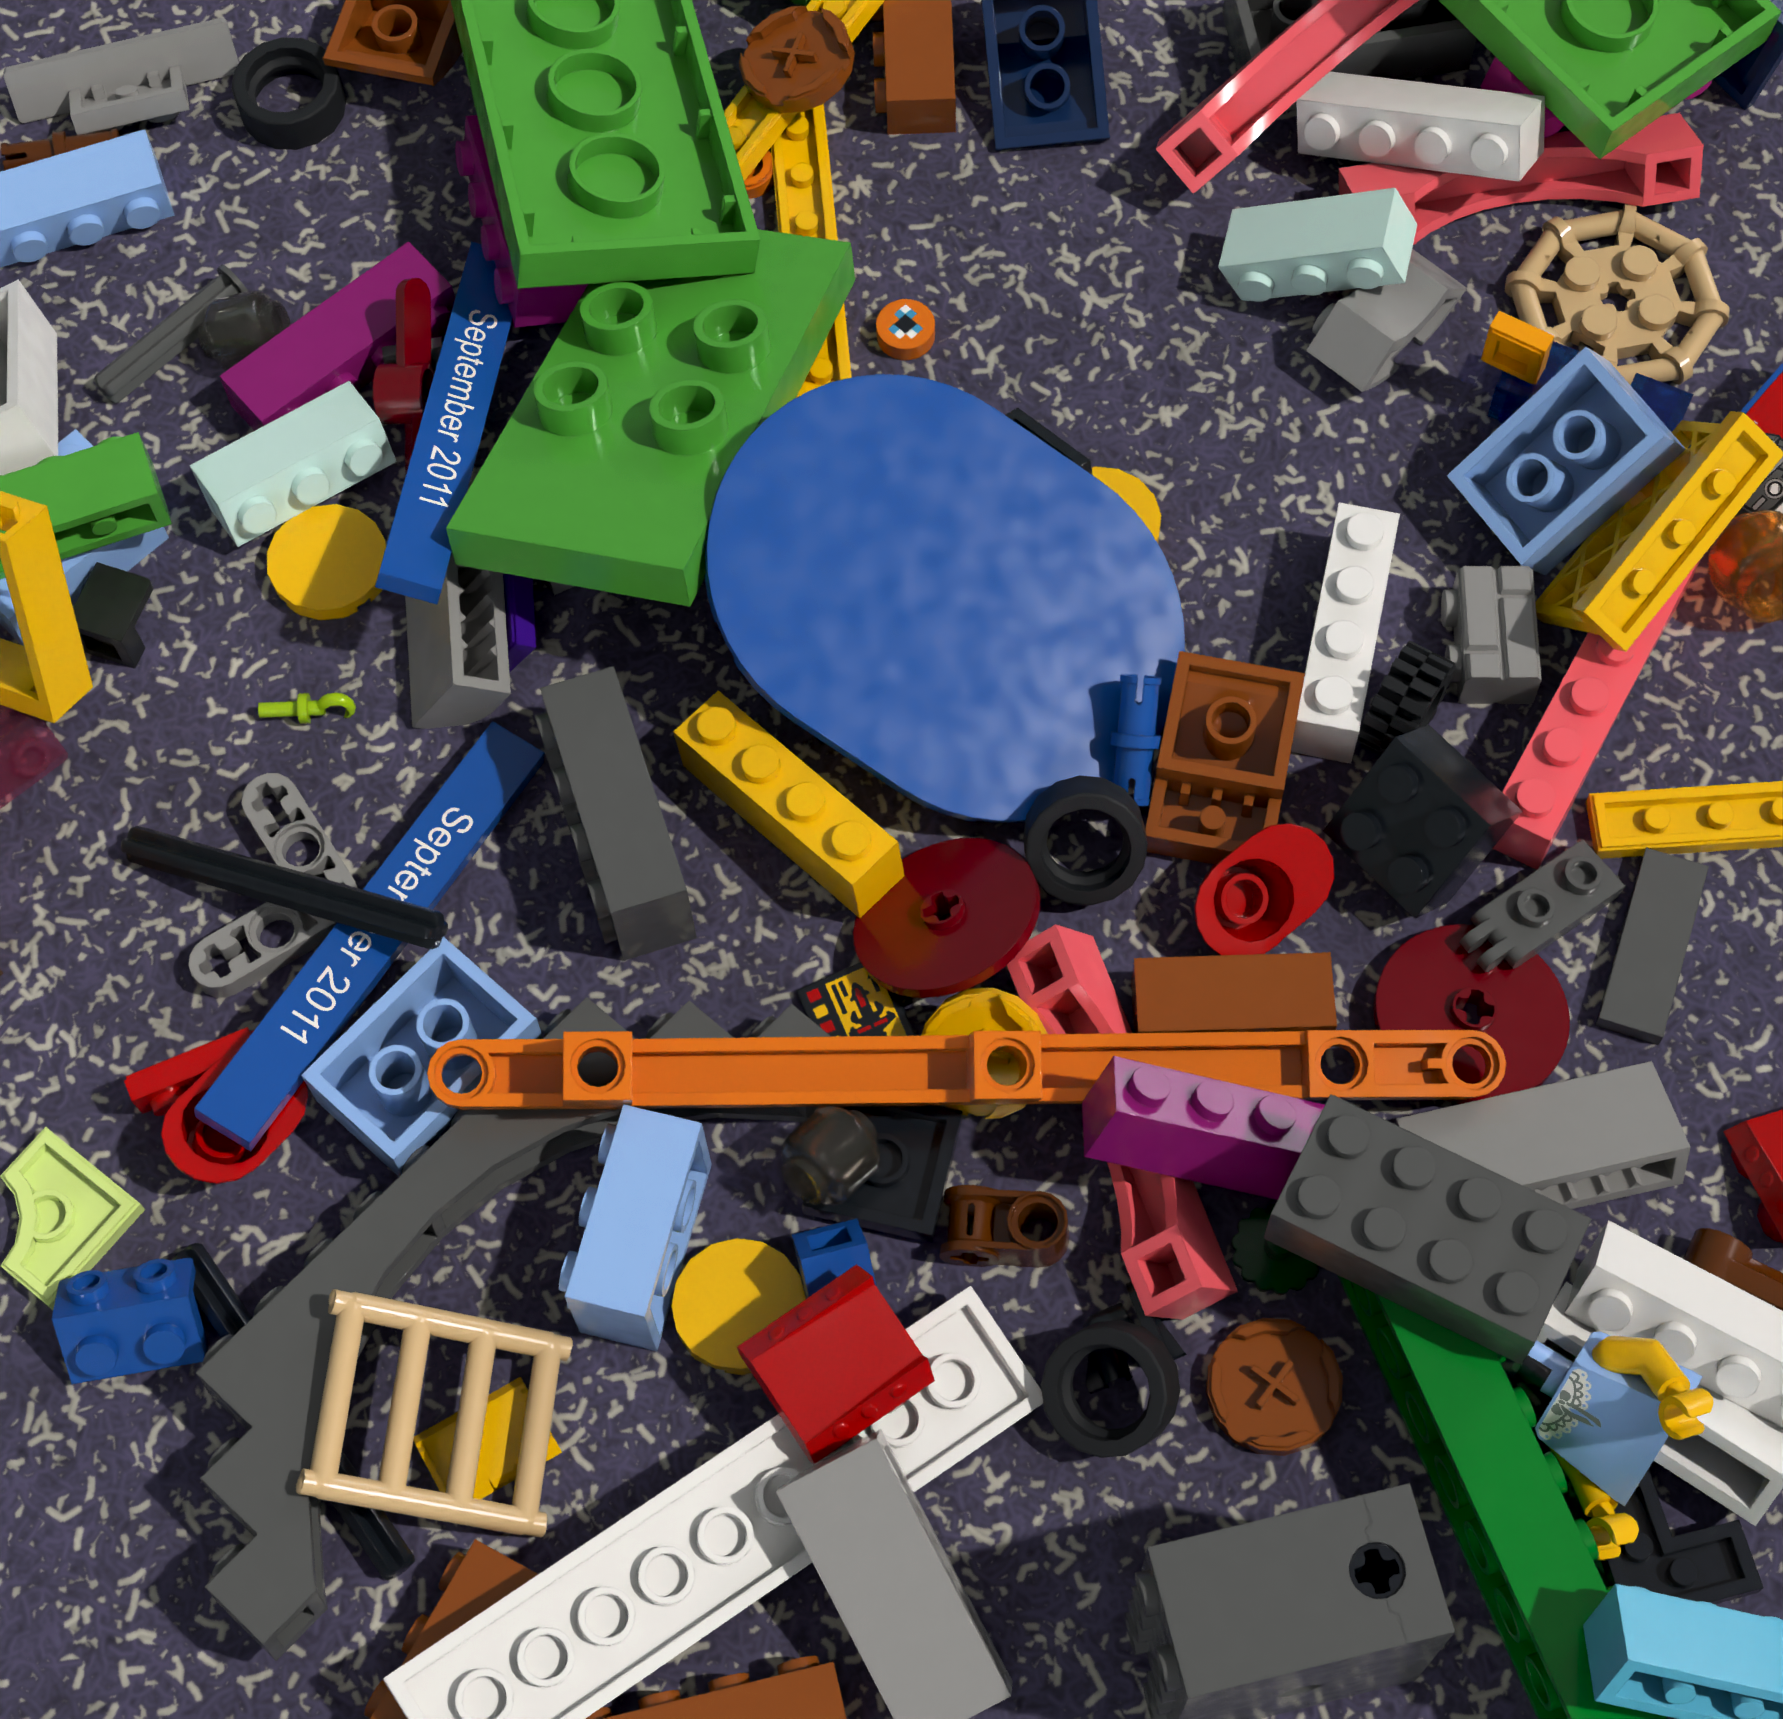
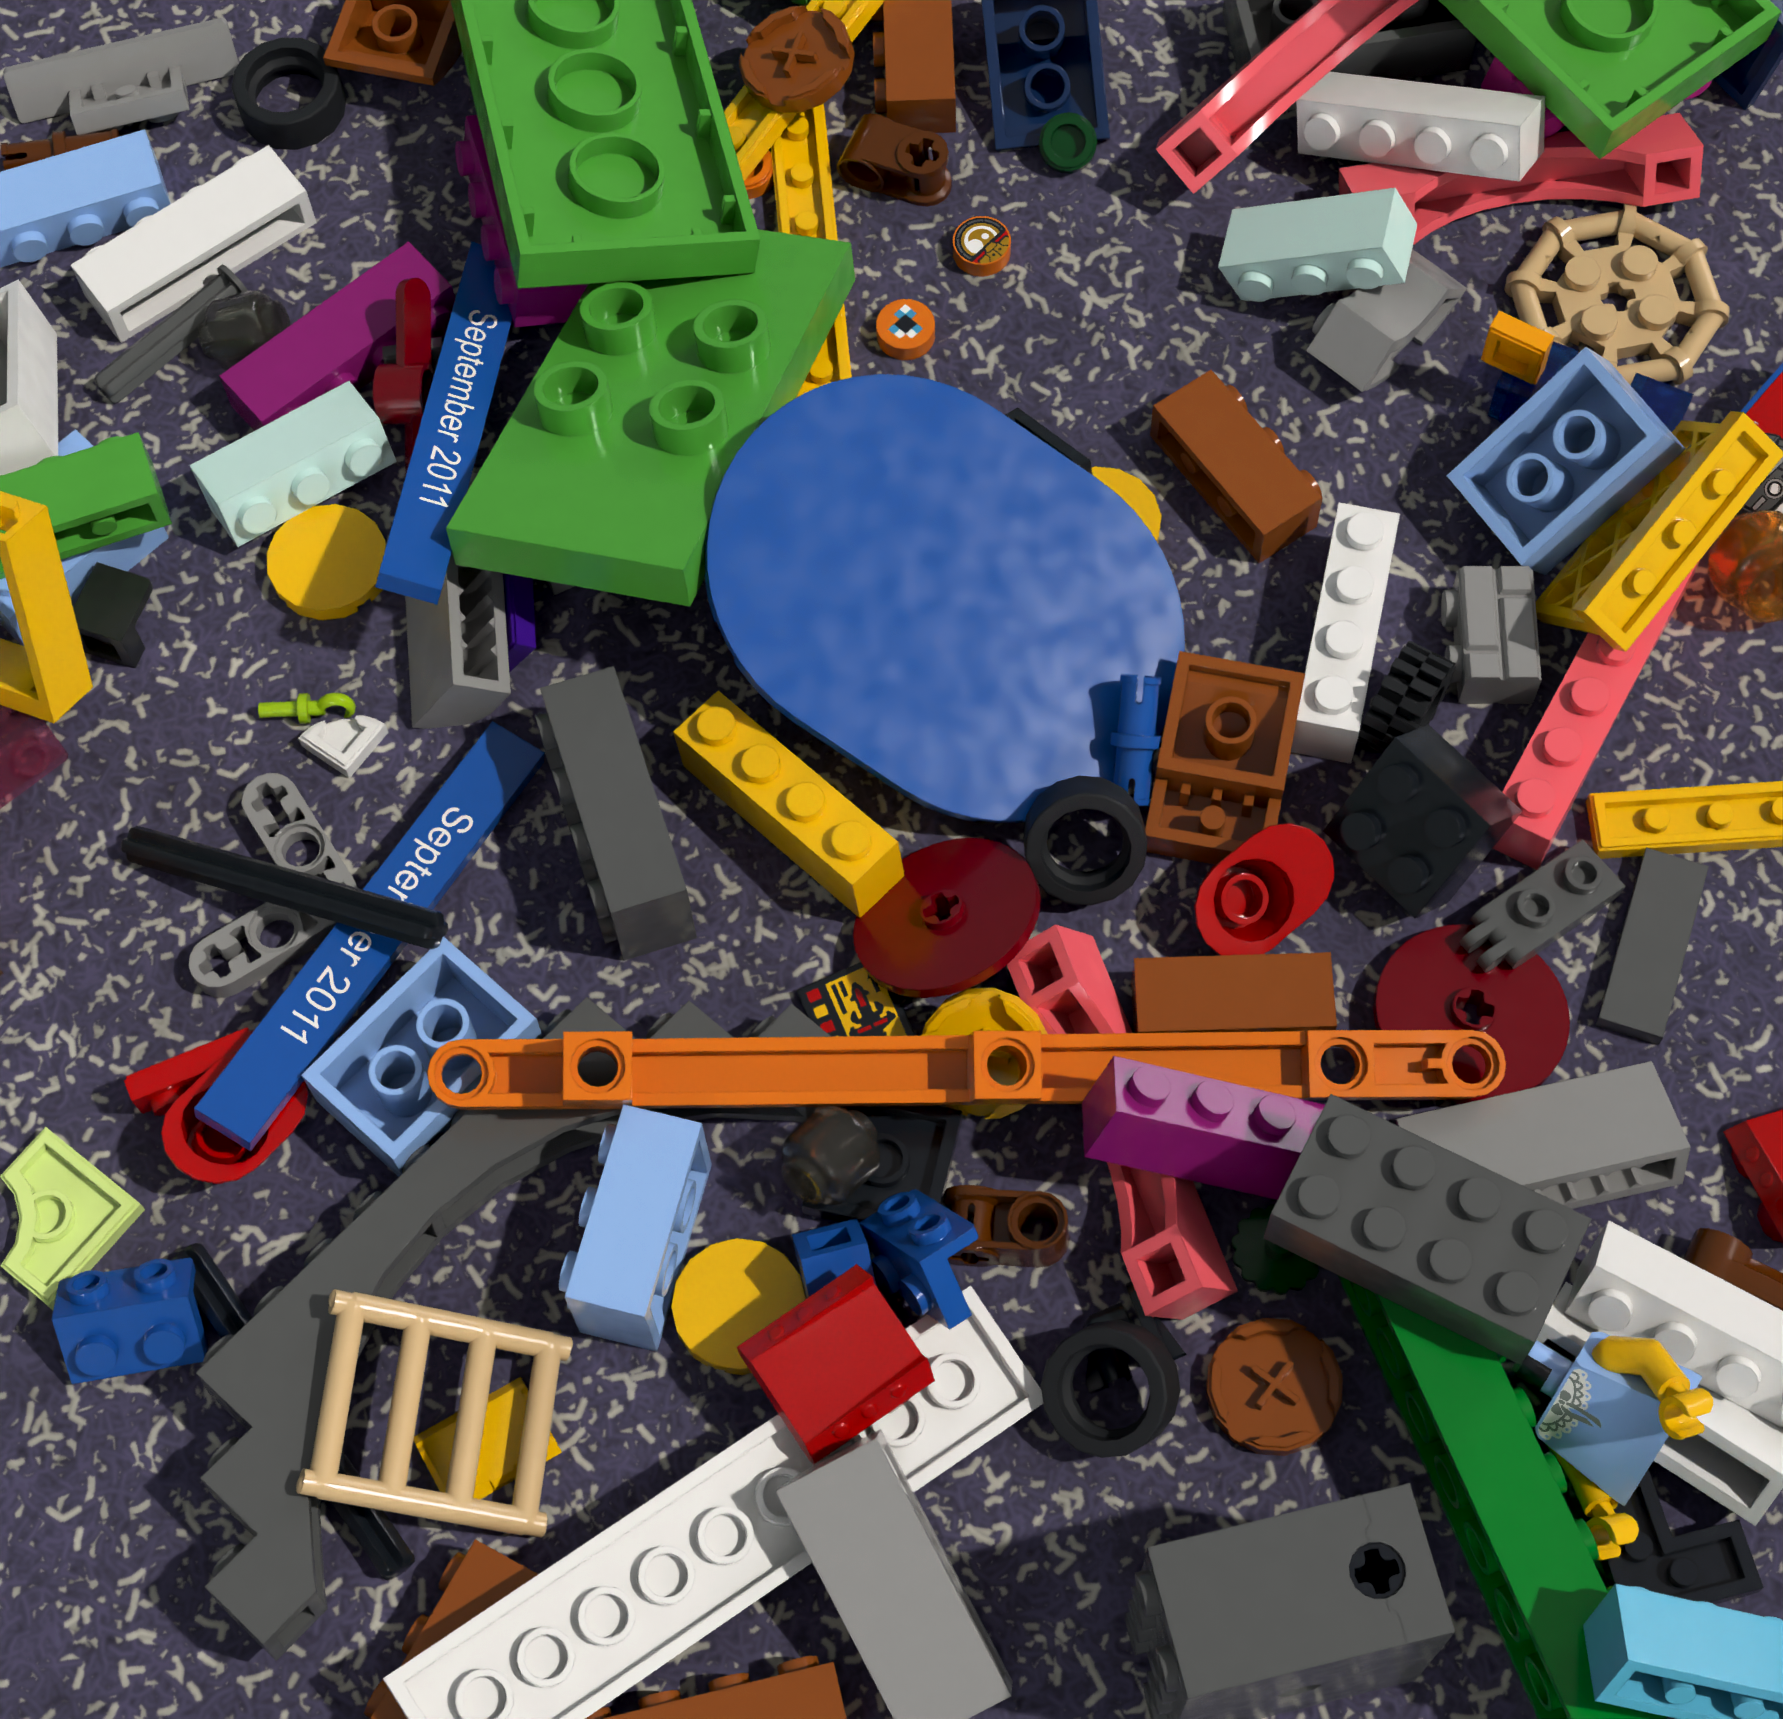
(181, 246): none -> white brick
(344, 741): none -> white tile
(891, 157): none -> reddish brown piece
(911, 1250): none -> blue bracket
(981, 246): none -> tile
(1067, 142): none -> dark green tile
(1236, 465): none -> dark orange brick

